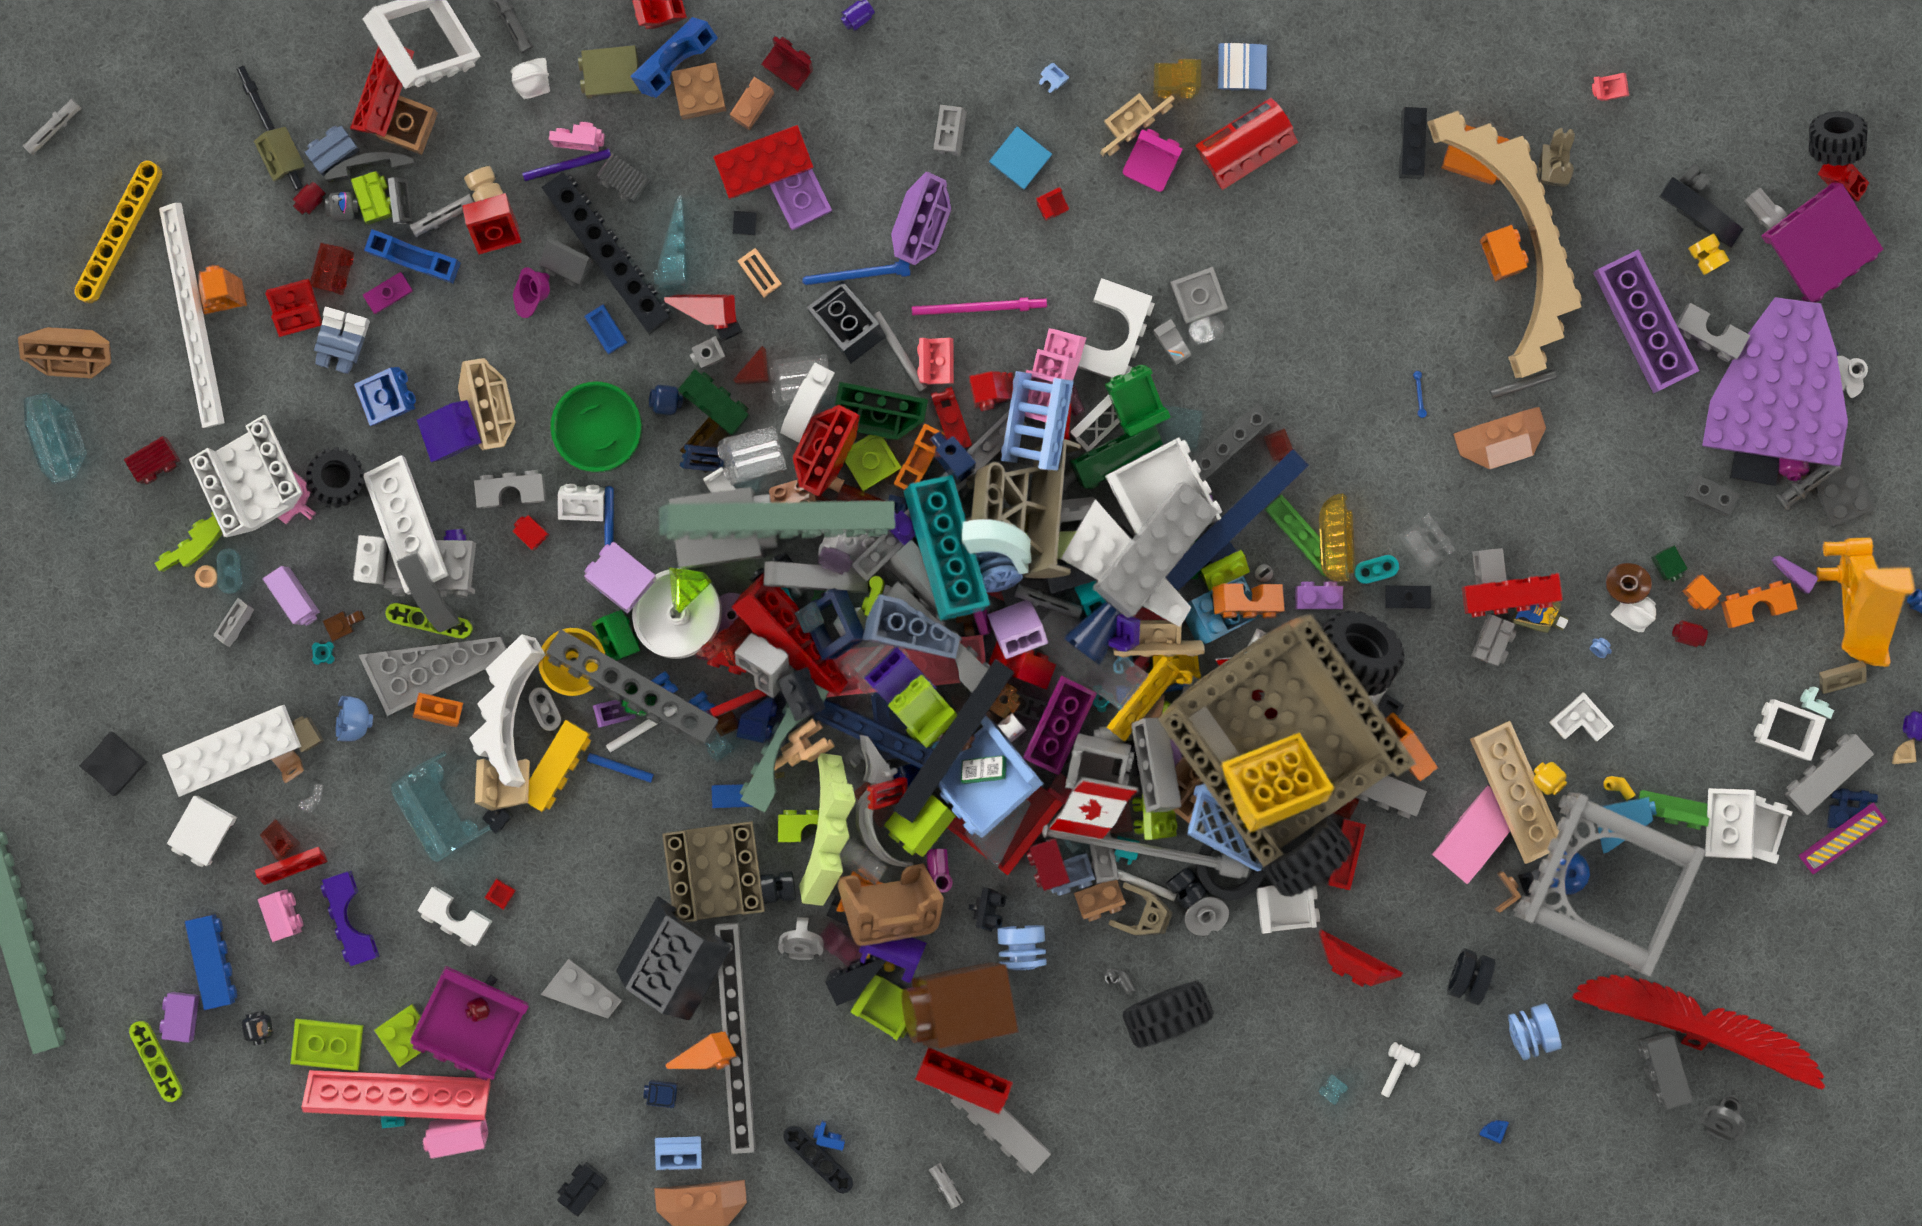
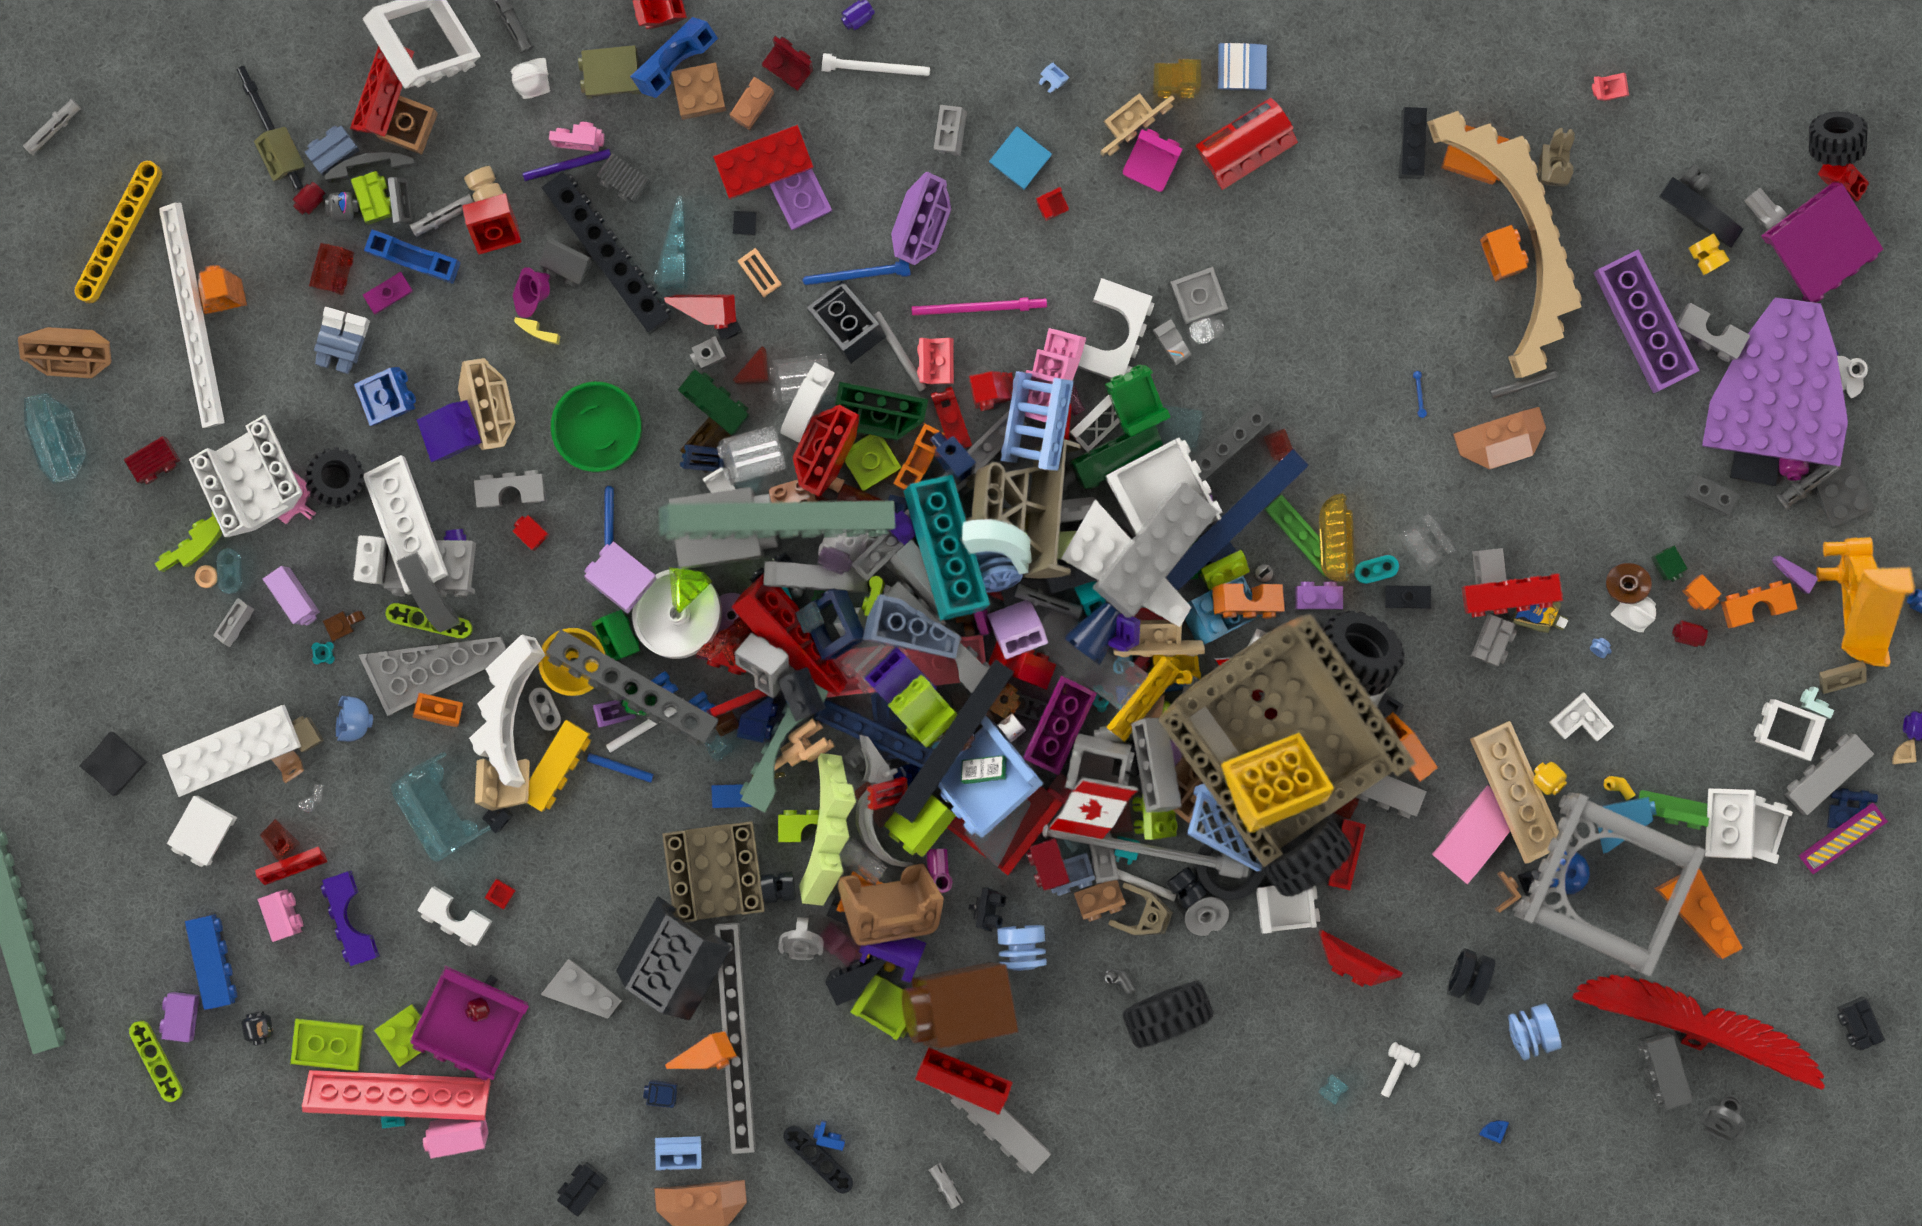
(293, 307): red slope -> none
(532, 328): none -> light yellow slope
(581, 503): white bracket -> none
(605, 329): blue tile -> none
(665, 400): dark blue head -> none
(830, 63): none -> white piece
(1704, 916): none -> orange wedge
(1860, 1024): none -> black brick

